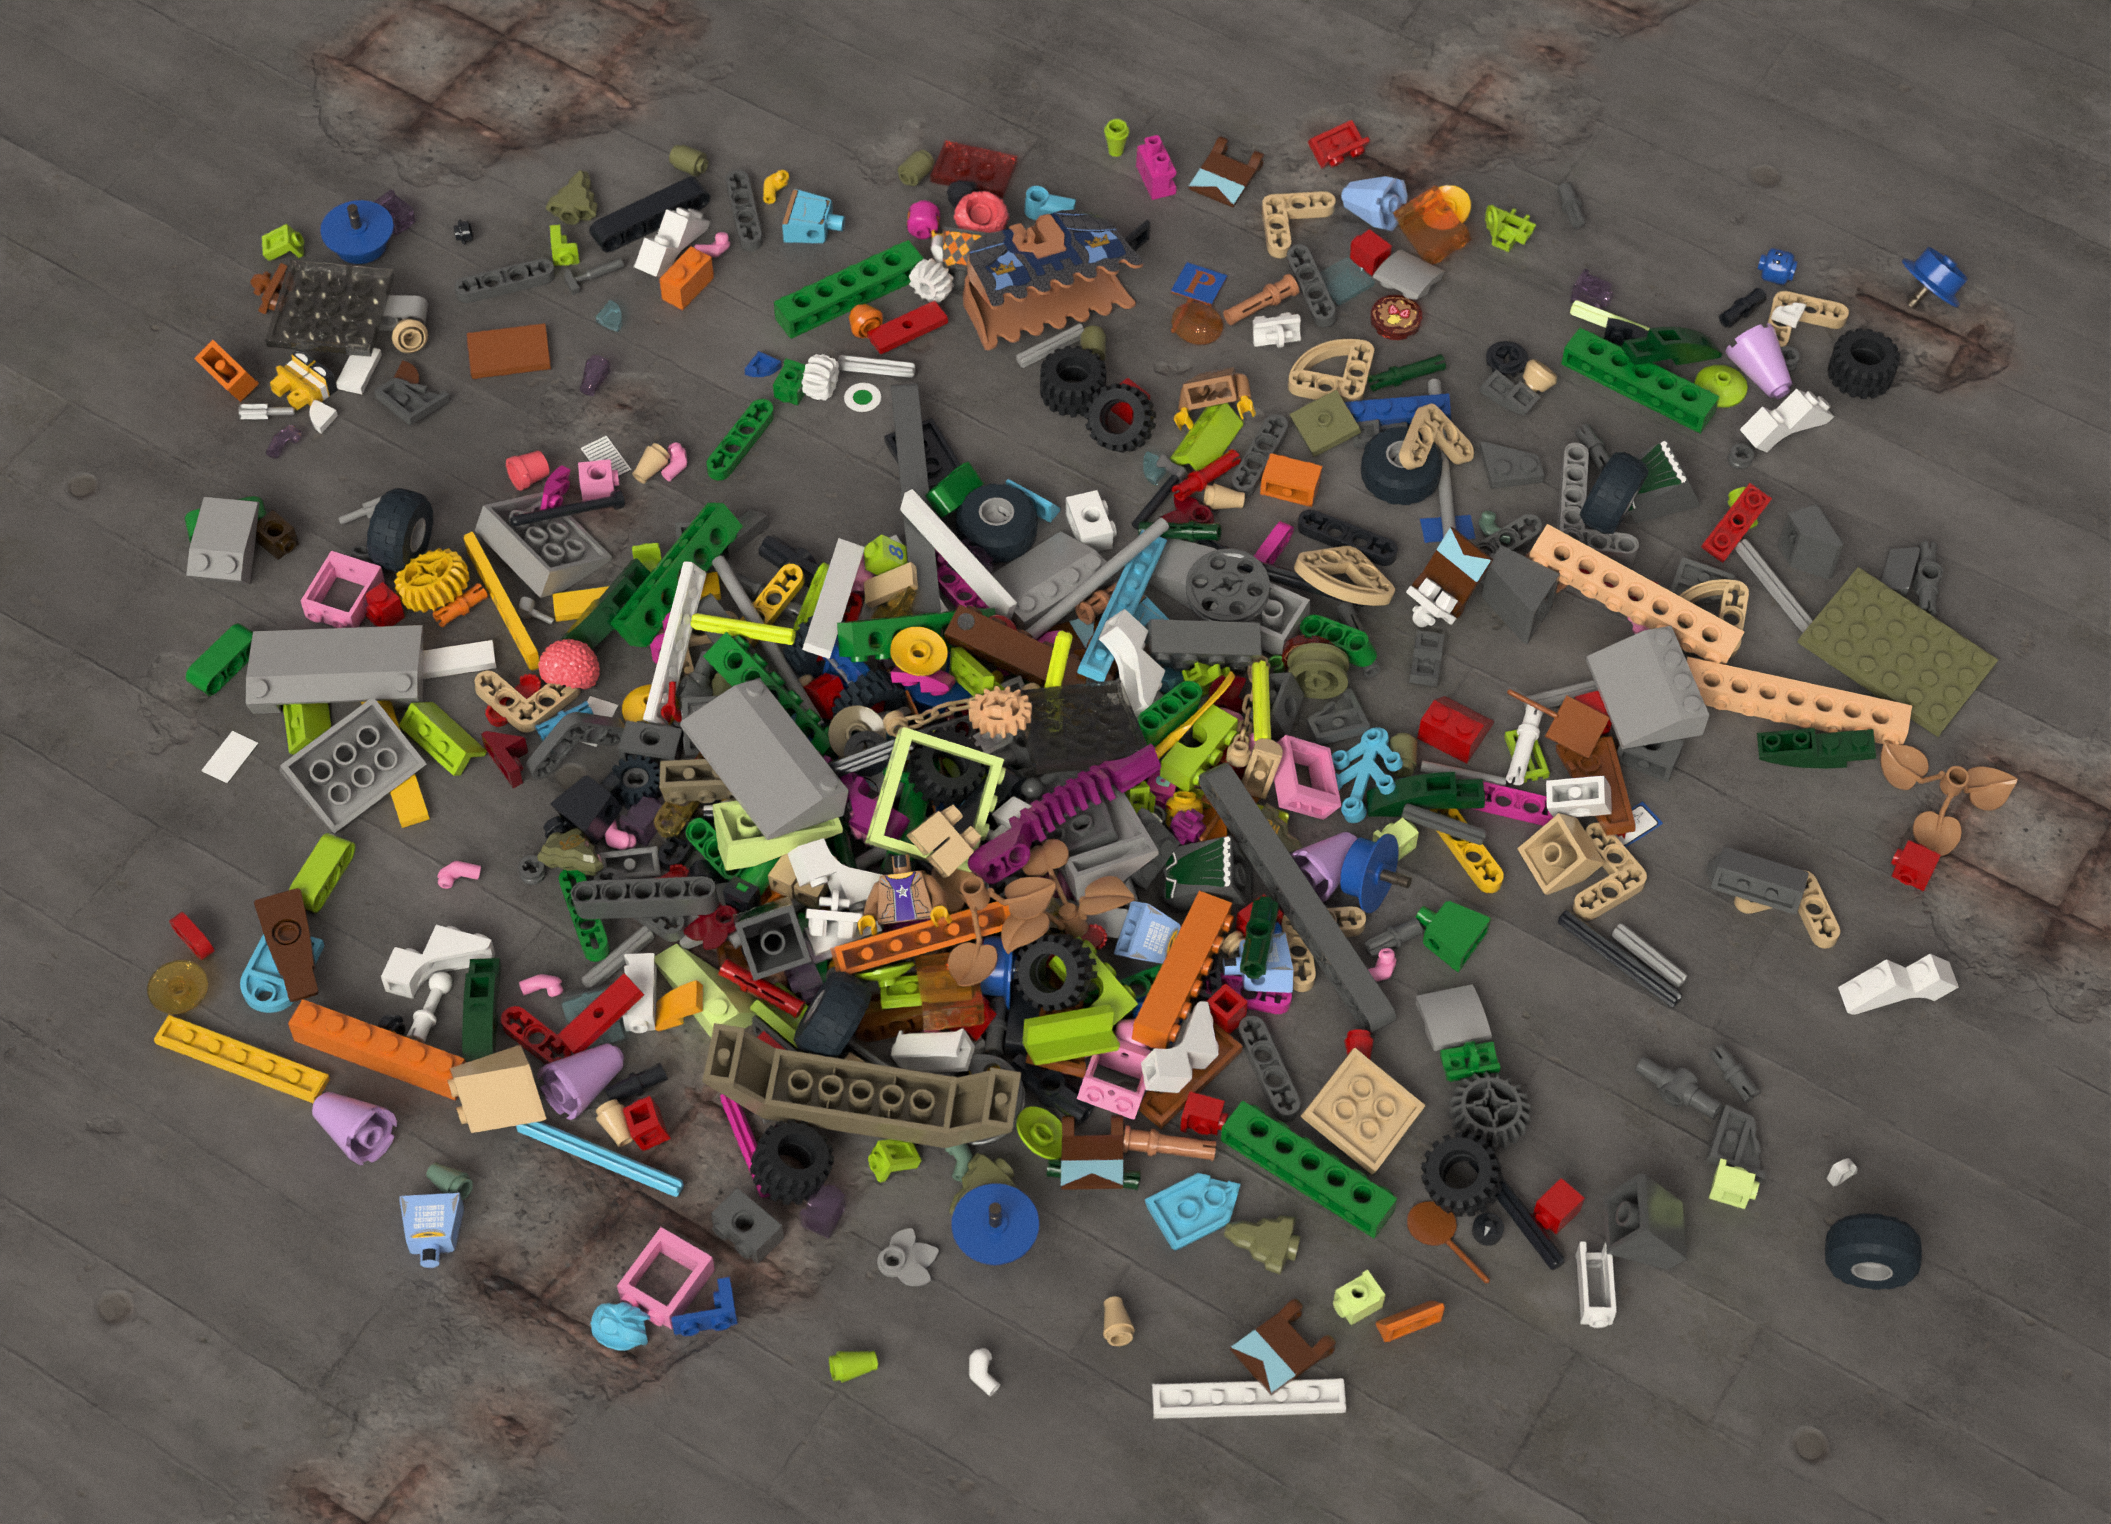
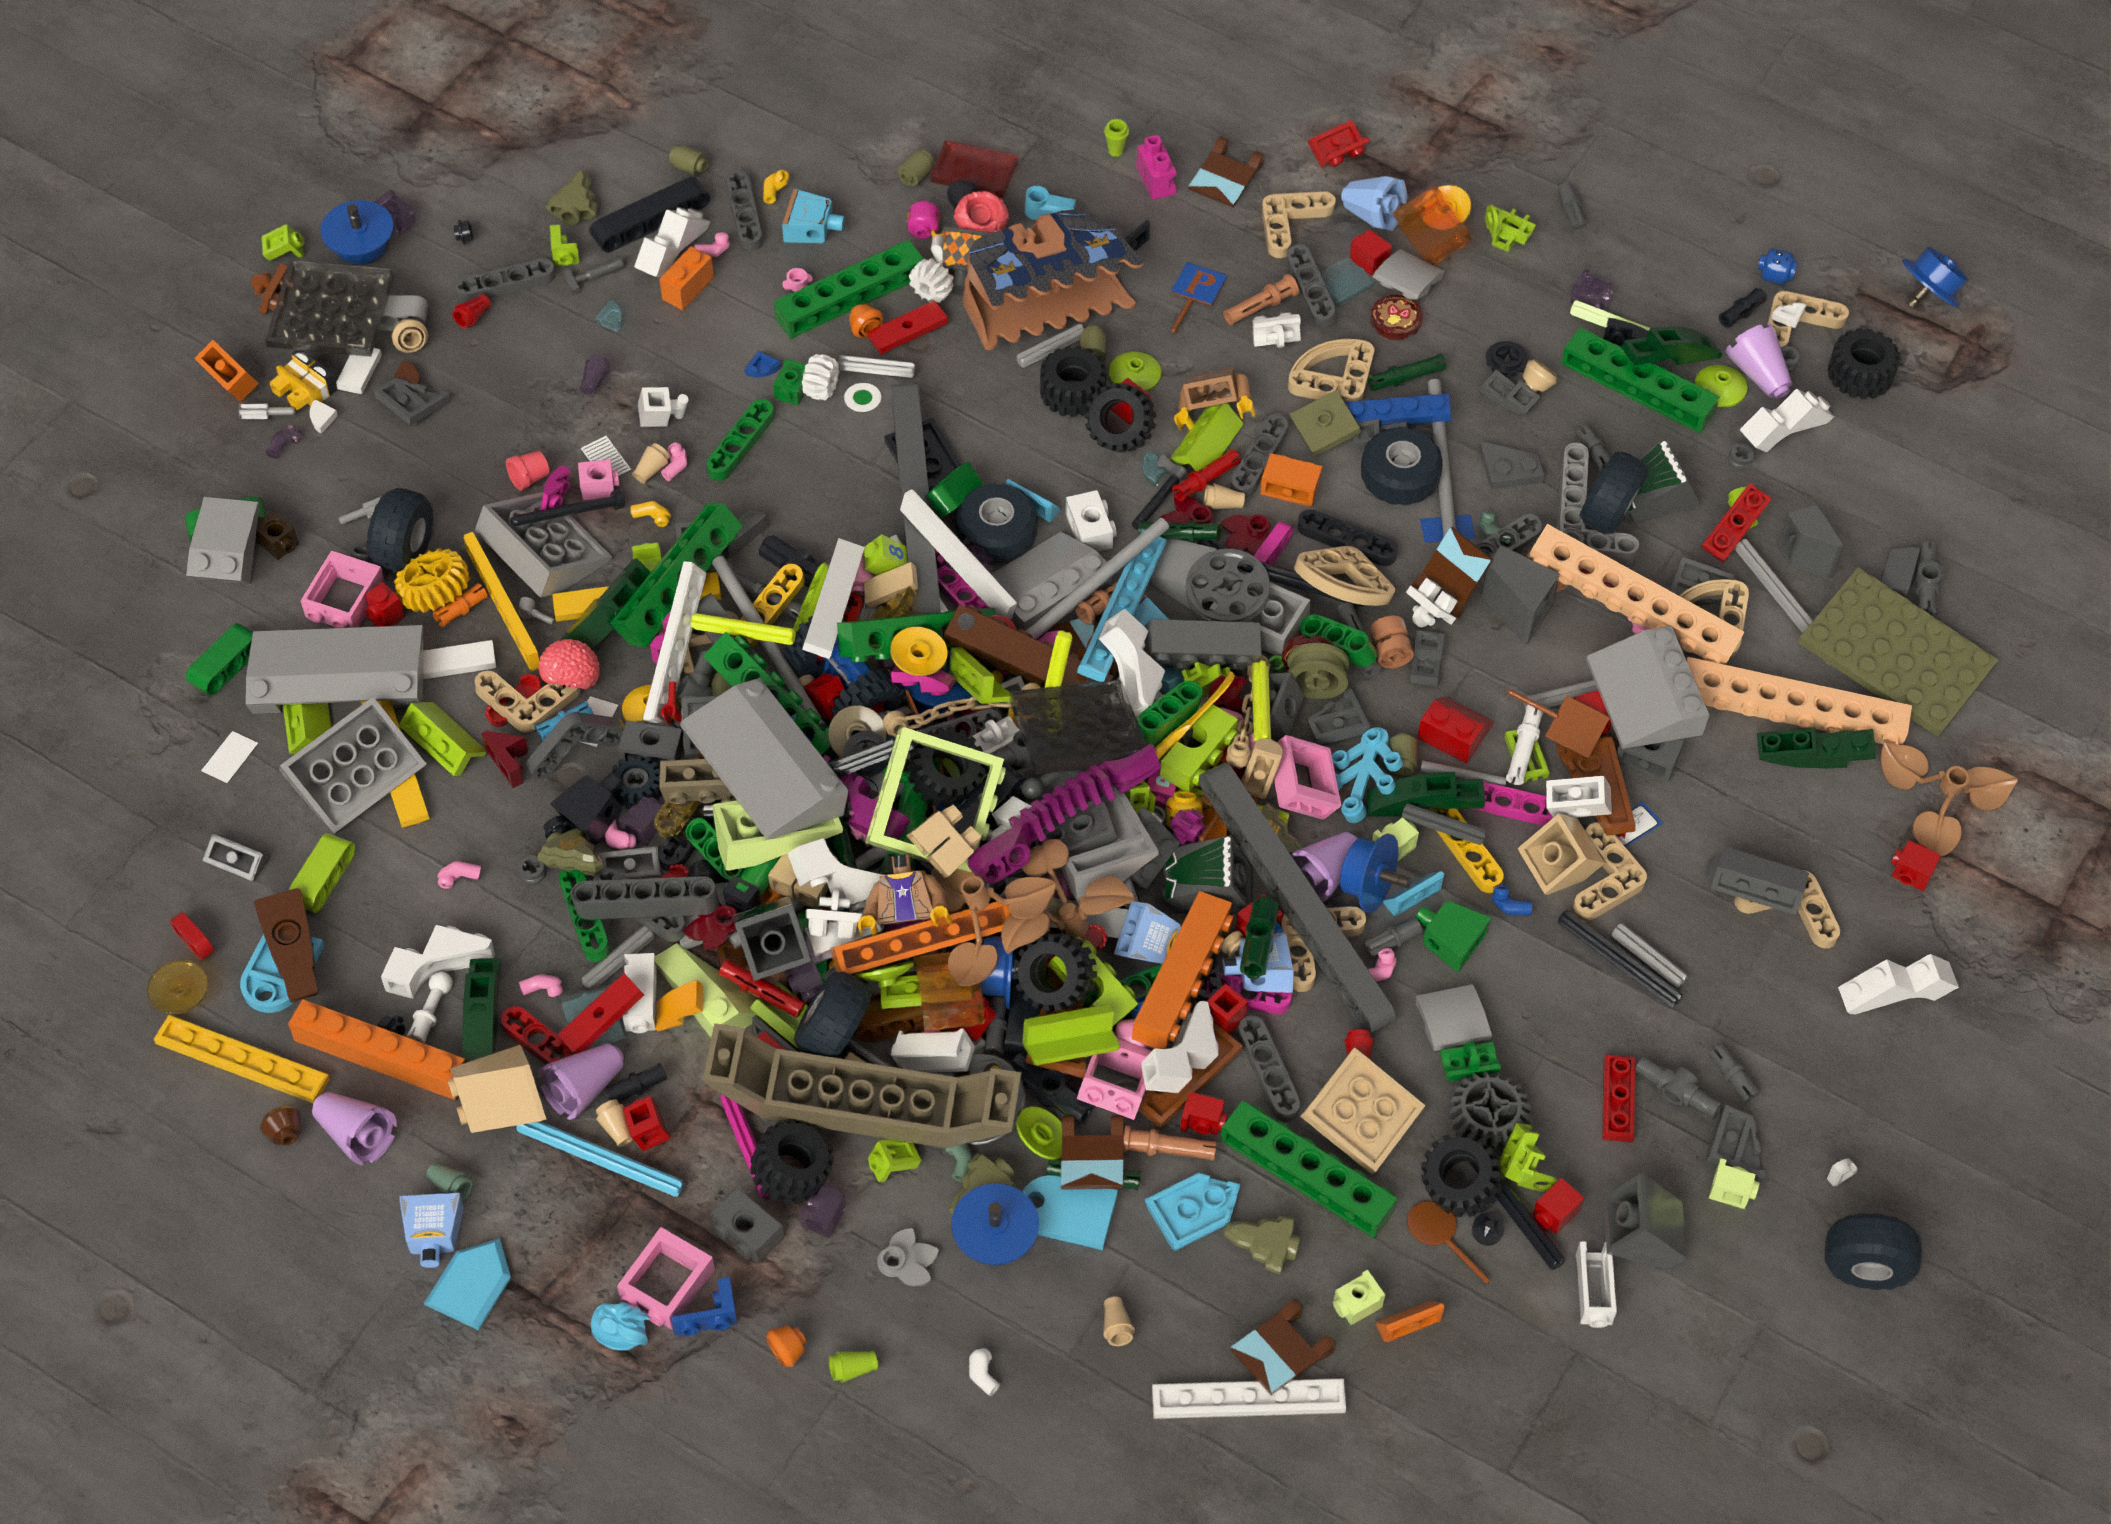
(235, 857): none -> flat silver slope
(282, 1125): none -> reddish brown cone
(469, 312): none -> red cone
(471, 1284): none -> medium azure tile
(508, 351): dark orange tile -> none
(653, 509): none -> yellow arm
(656, 406): none -> white brick
(786, 1344): none -> orange cone
(797, 279): none -> bright pink plate
(1000, 712): light nougat gear -> none
(1073, 1215): none -> medium azure tile
(1136, 366): none -> lime dish
(1197, 323): clear orange dish -> none
(1244, 532): none -> dark red plate
(1391, 642): none -> nougat wheel
(1416, 893): none -> medium azure slope
(1430, 423): tan beam -> none
(1507, 904): none -> blue arm
(1521, 1167): none -> lime piece
(1617, 1111): none -> red tile

